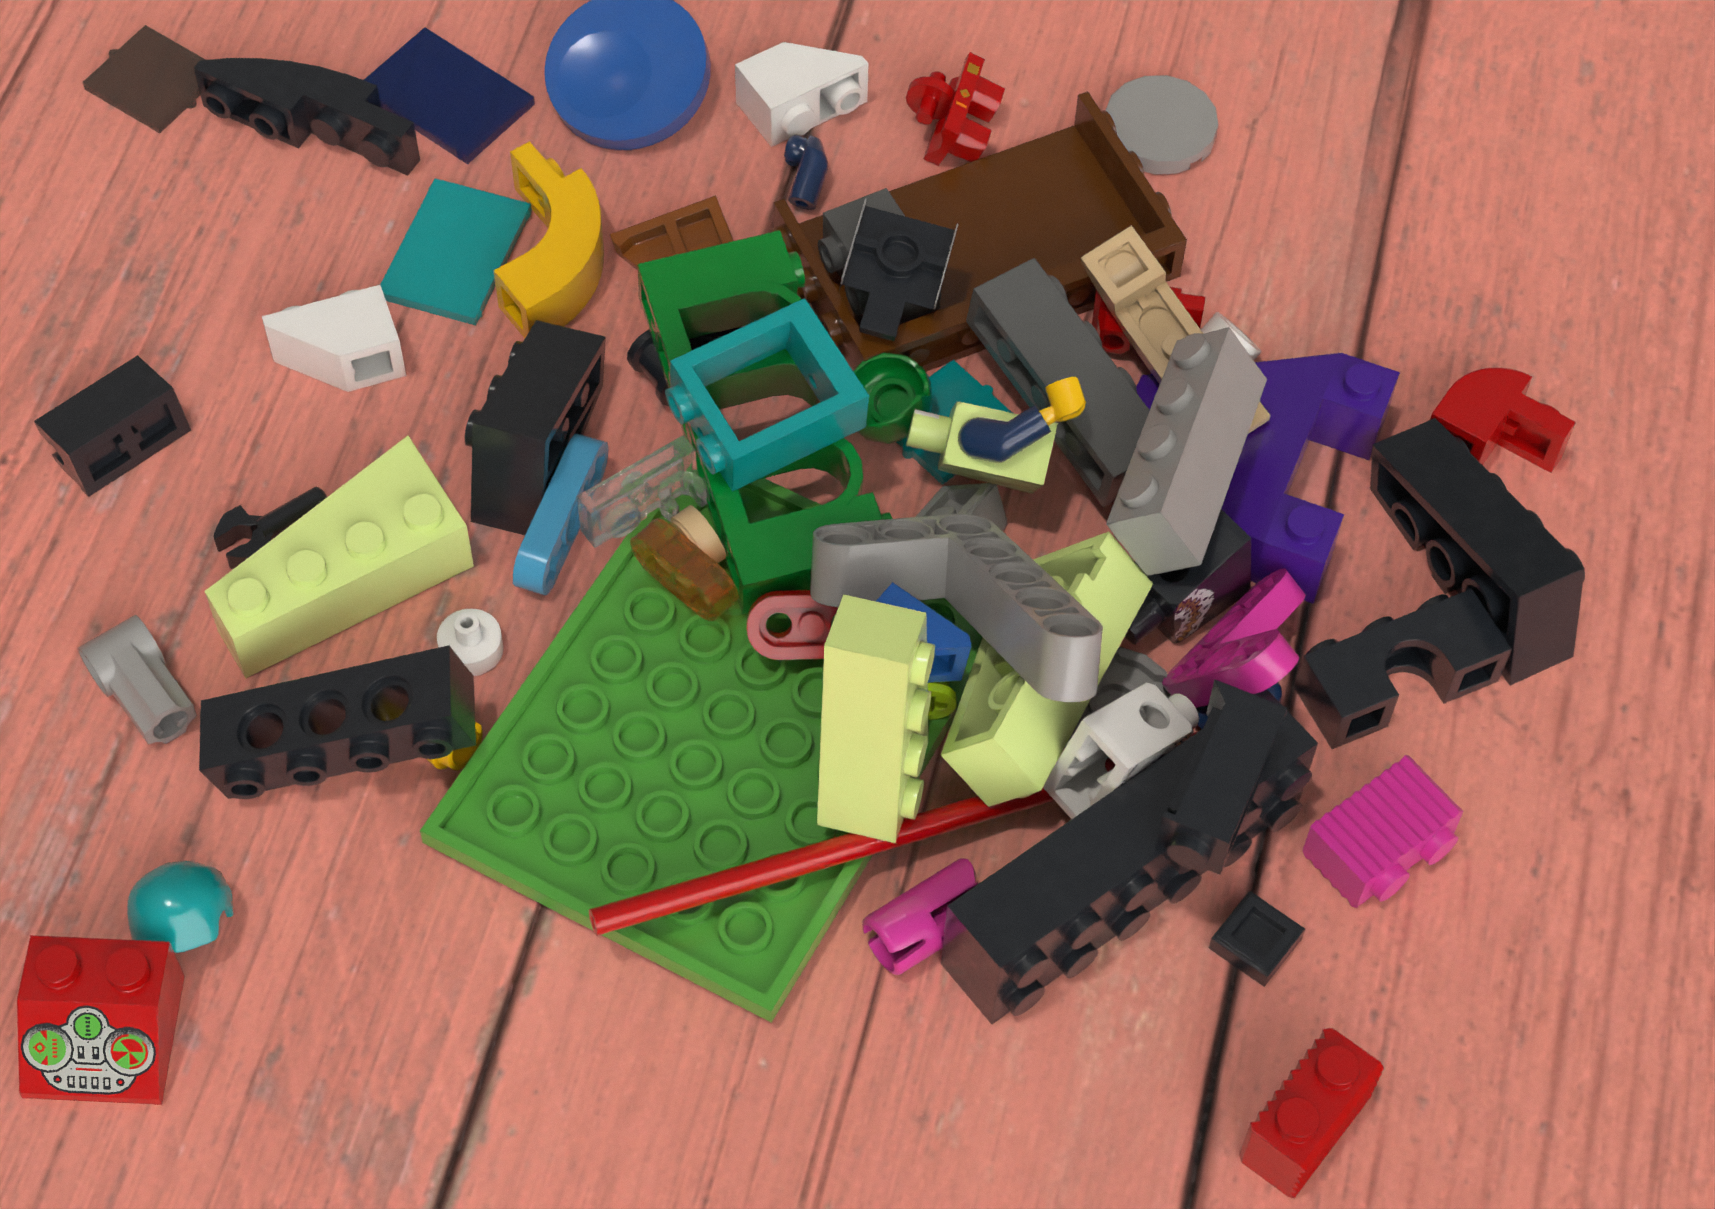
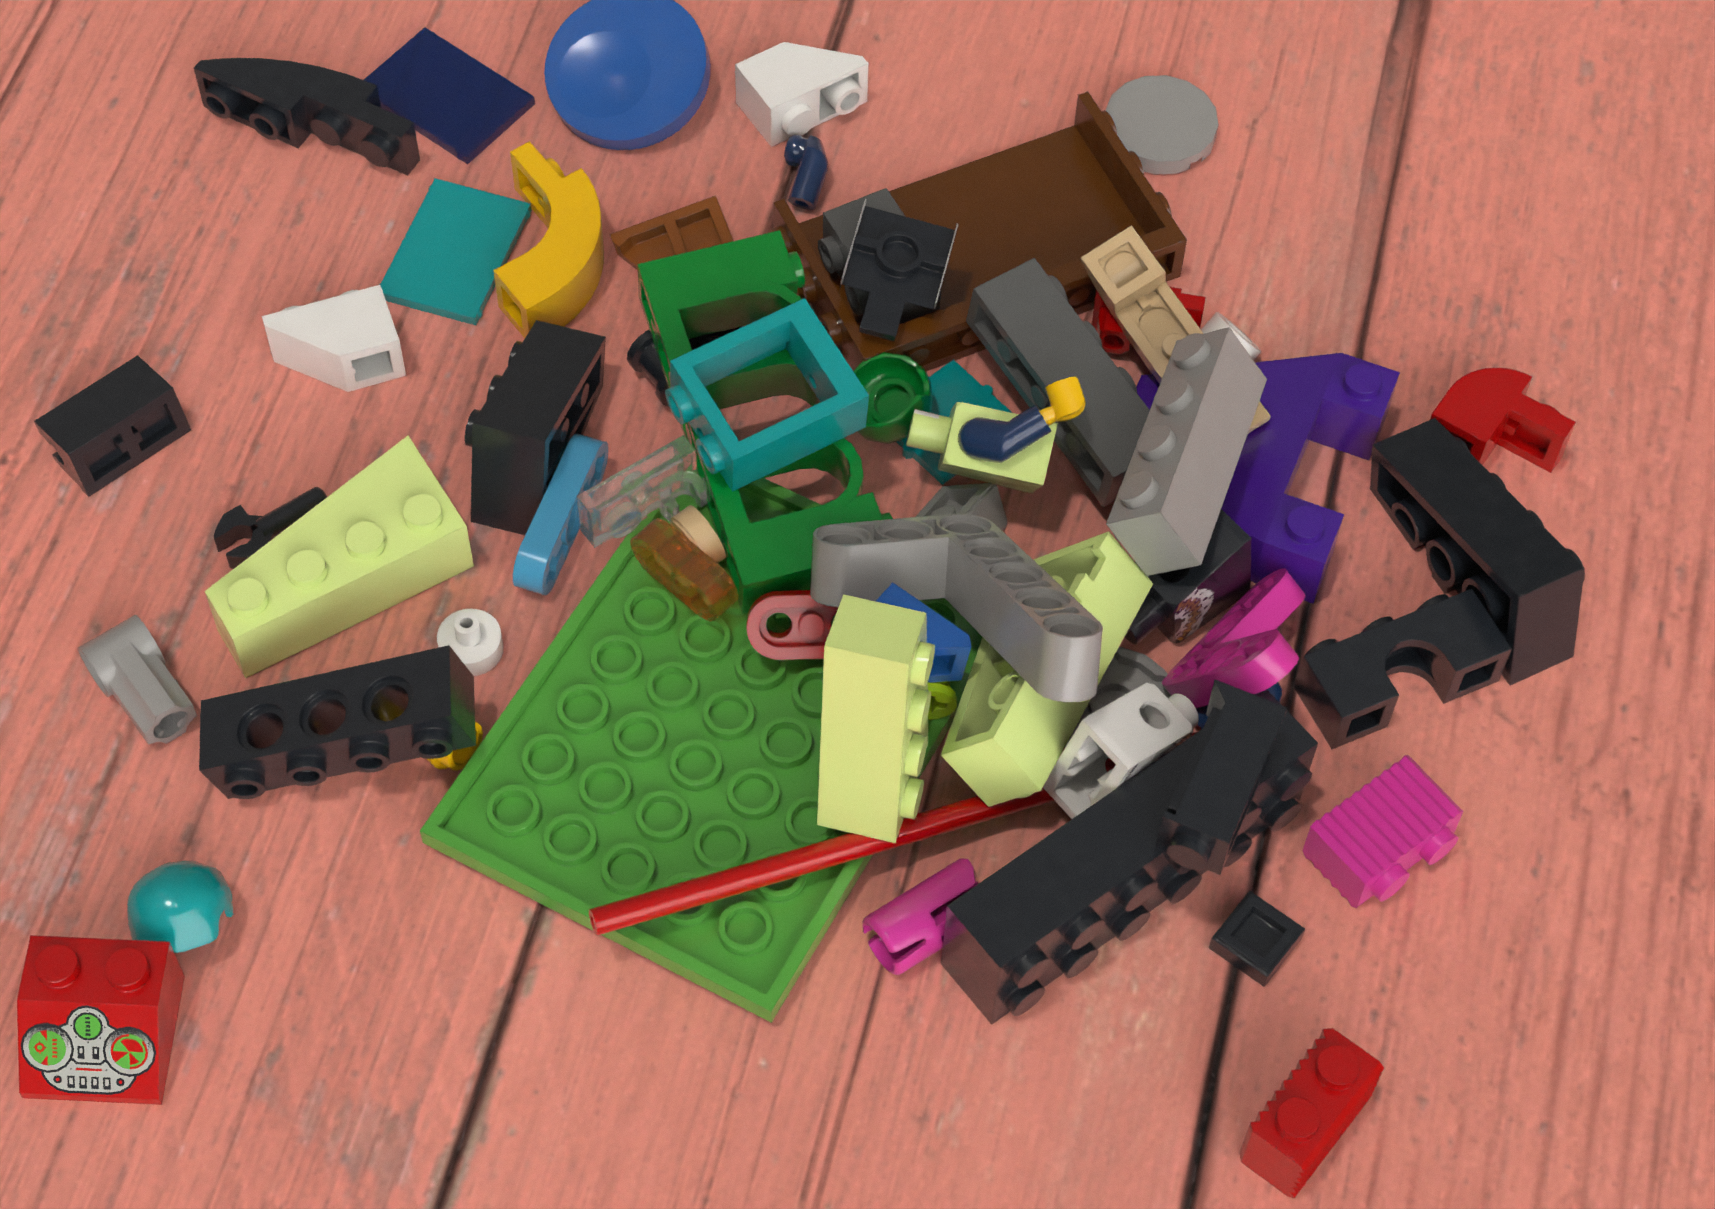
(148, 79): clear smoke piece -> none
(949, 105): red hips -> none

